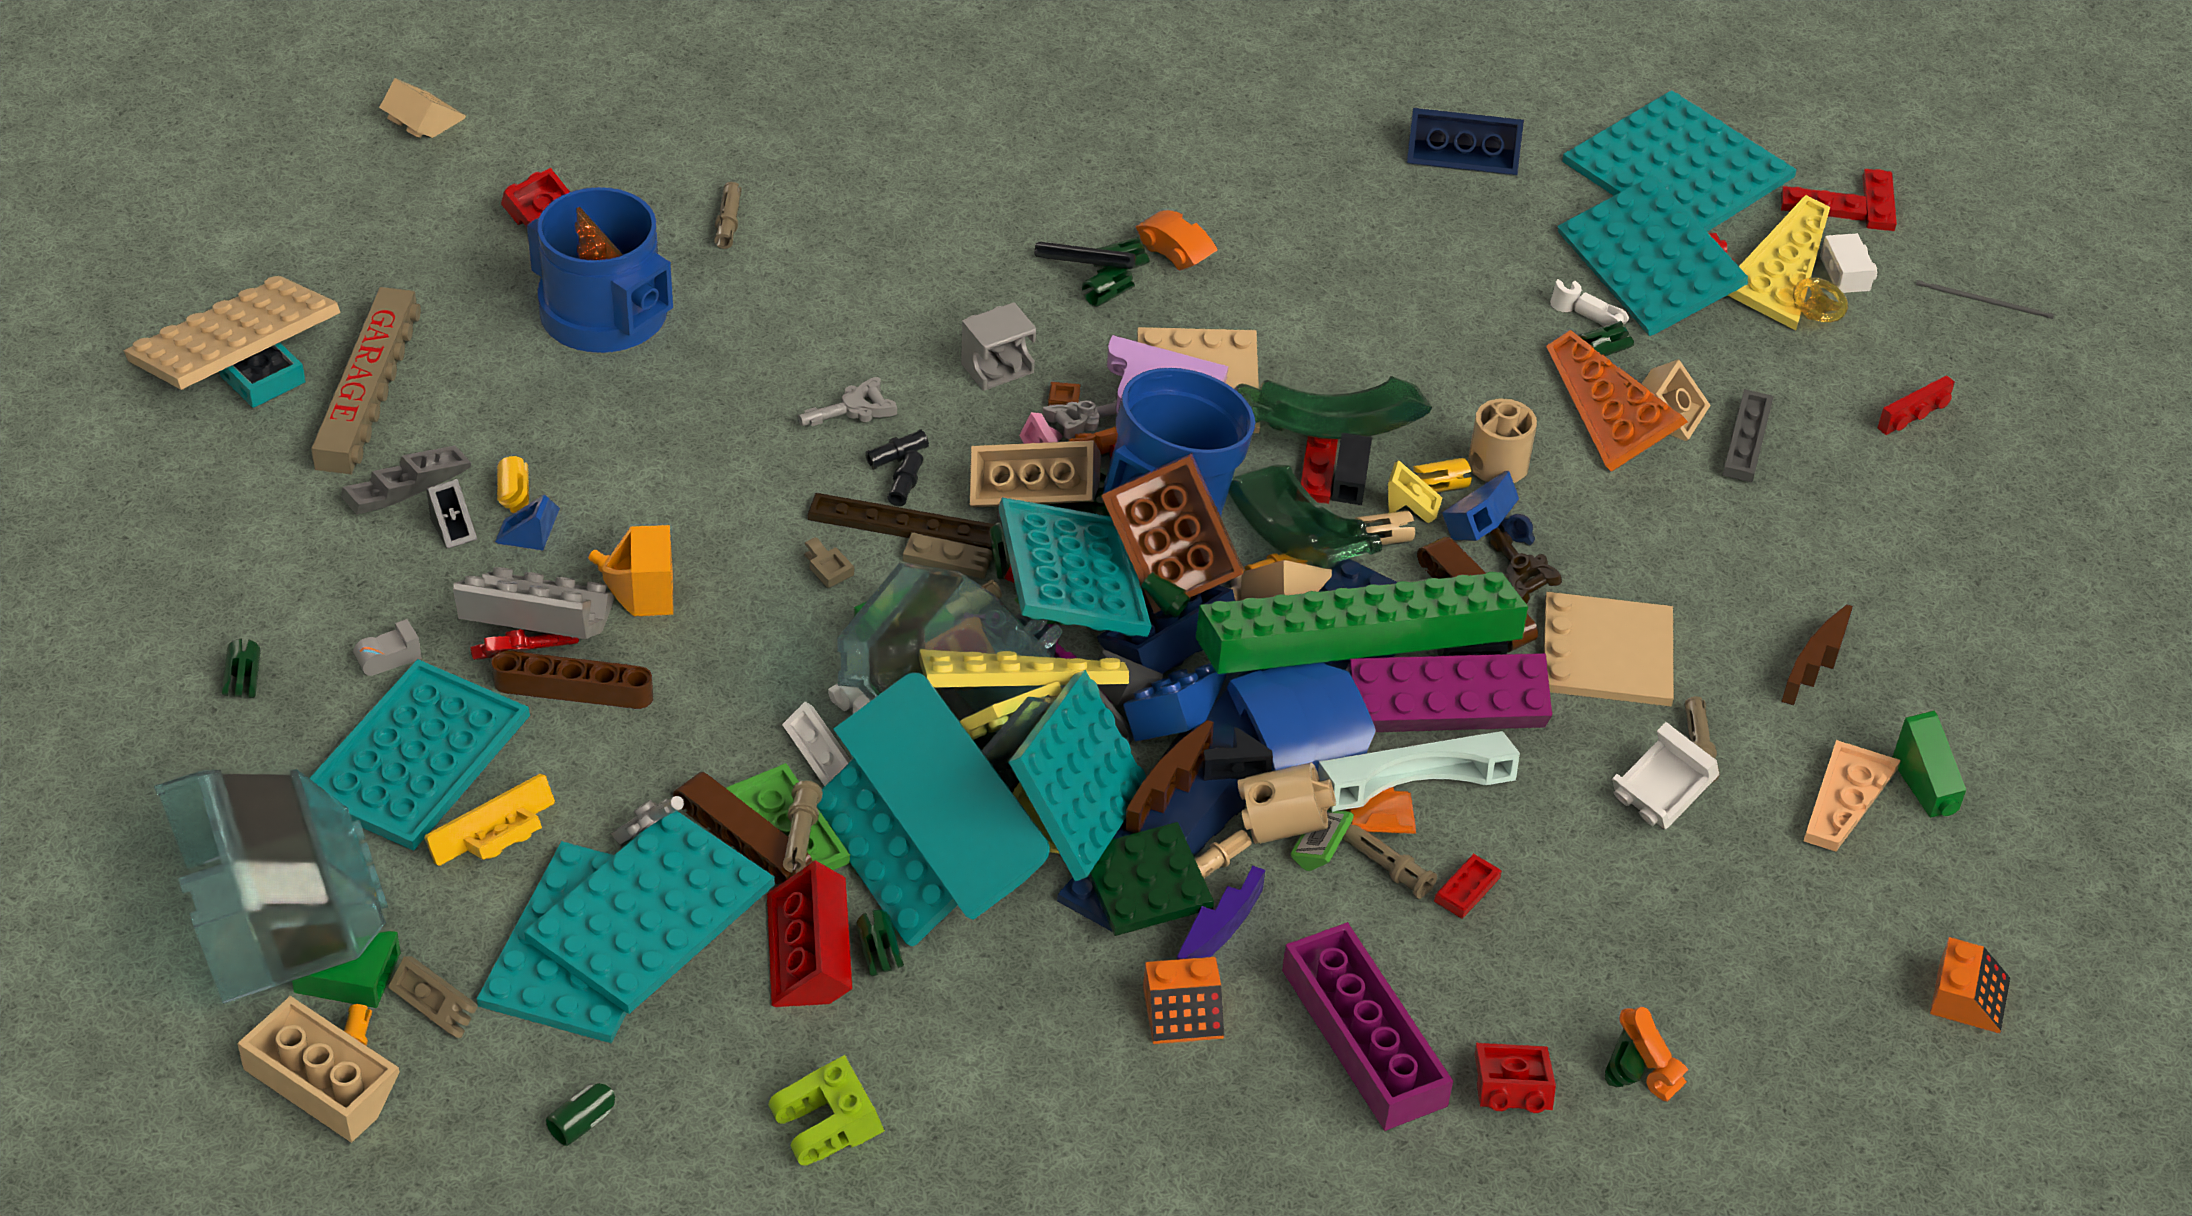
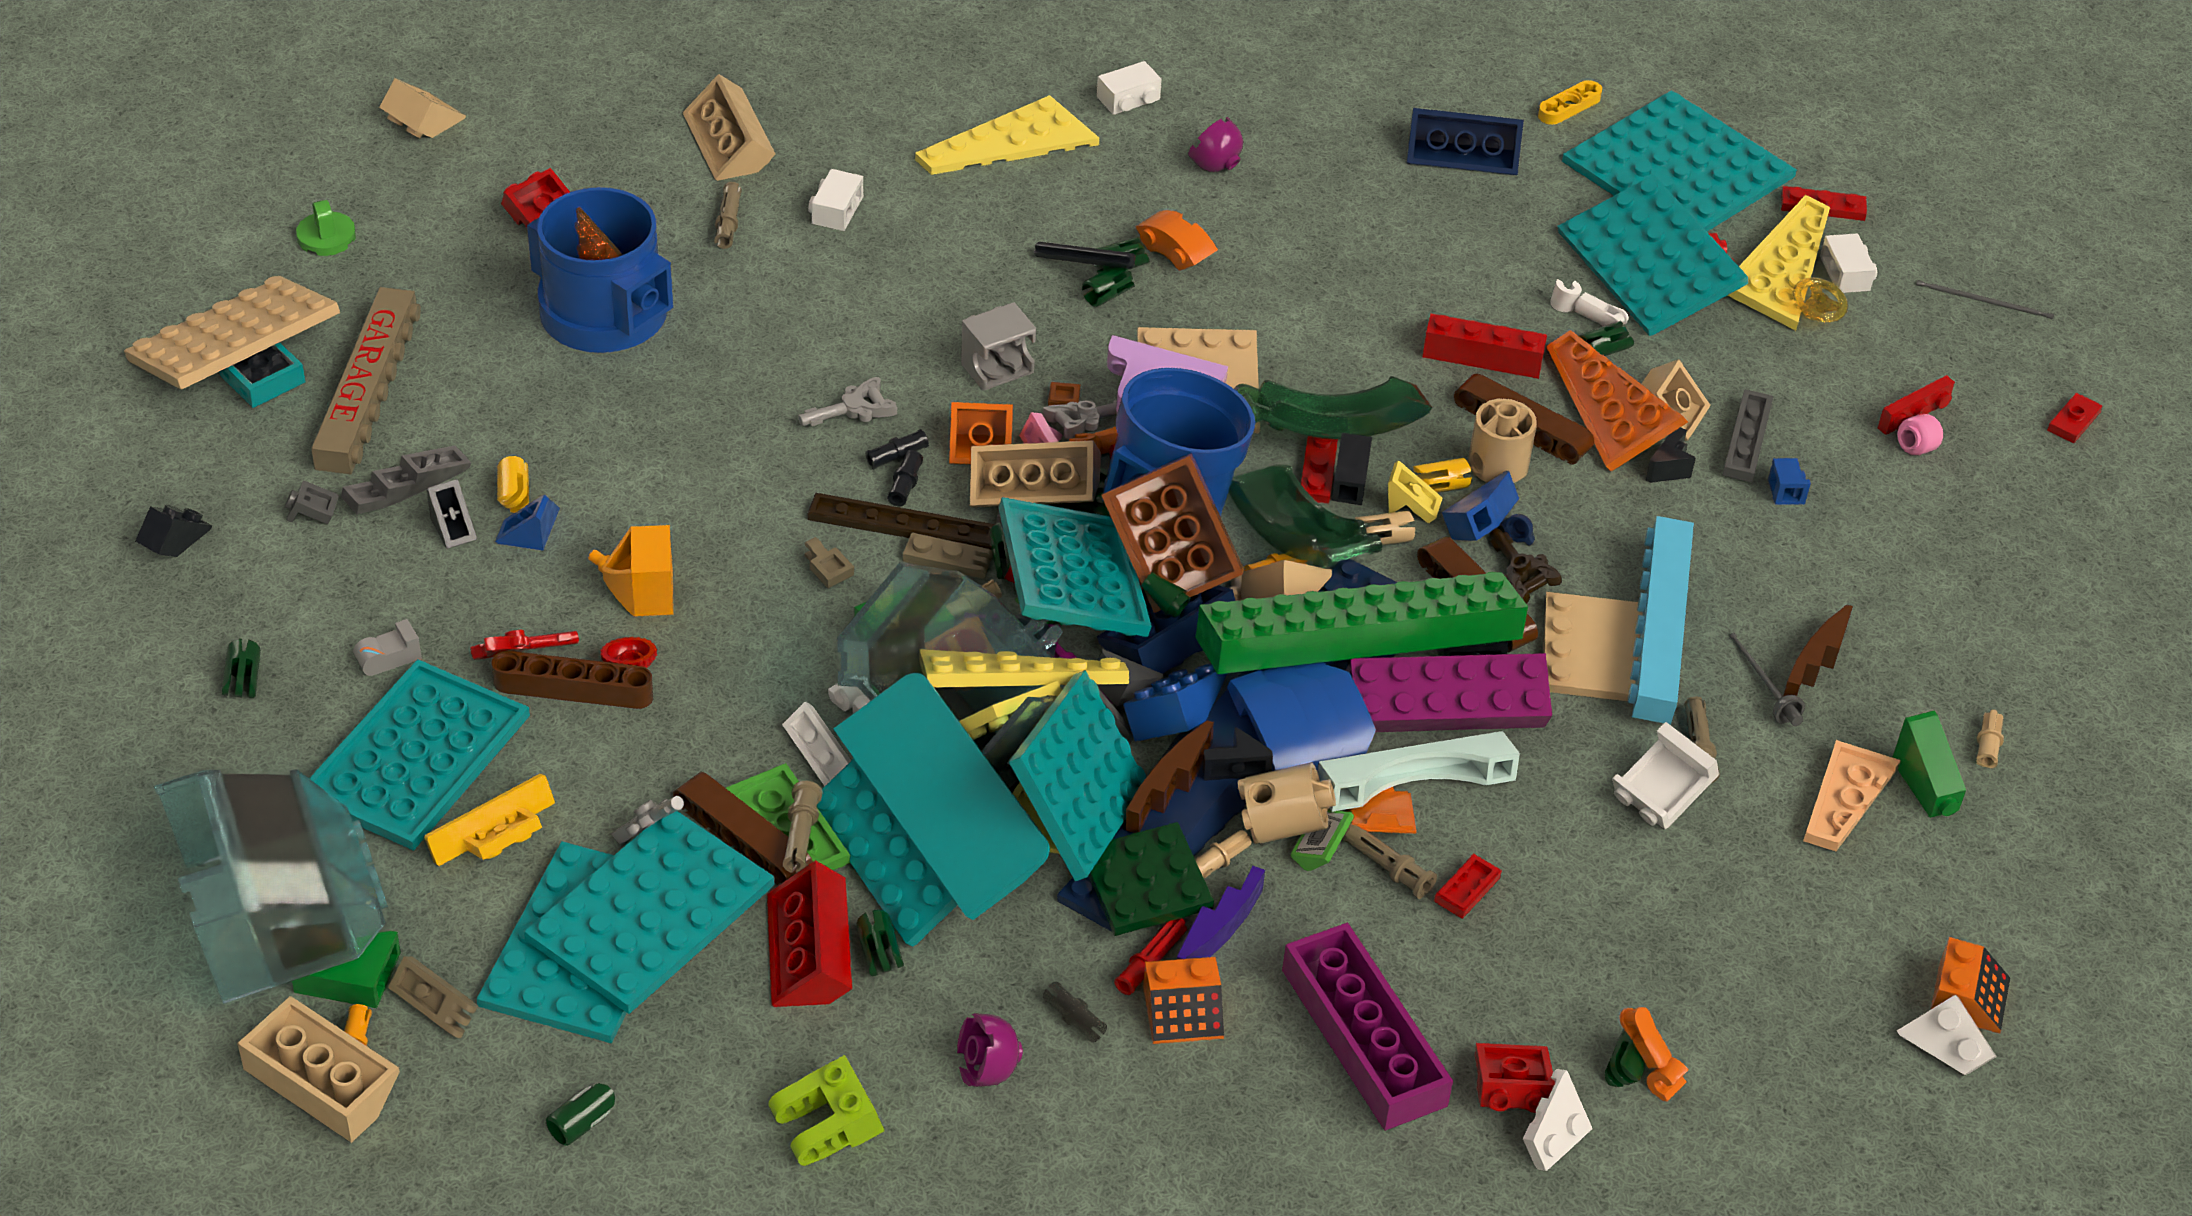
(171, 530): none -> black slope
(312, 502): none -> dark grey bracket
(325, 230): none -> bright green tile
(534, 603): light grey slope -> none
(630, 651): none -> red hat
(728, 130): none -> tan slope
(836, 199): none -> white brick
(978, 426): none -> orange slope
(992, 1045): none -> magenta cylinder
(1013, 136): none -> light yellow wing
(1074, 1011): none -> clear smoke pin
(1129, 87): none -> white brick
(1153, 951): none -> red axle
(1218, 147): none -> magenta cylinder
(1484, 345): none -> red slope
(1553, 431): none -> reddish brown beam
(1557, 1124): none -> white wing
(1583, 94): none -> yellow beam
(1662, 620): none -> medium azure brick
(1671, 459): none -> black slope
(1788, 482): none -> blue brick
(1788, 707): none -> dark grey sword
(1880, 199): red plate -> none
(1920, 434): none -> bright pink head
(1950, 1036): none -> white wing
(1990, 739): none -> tan axle
(2075, 418): none -> red plate

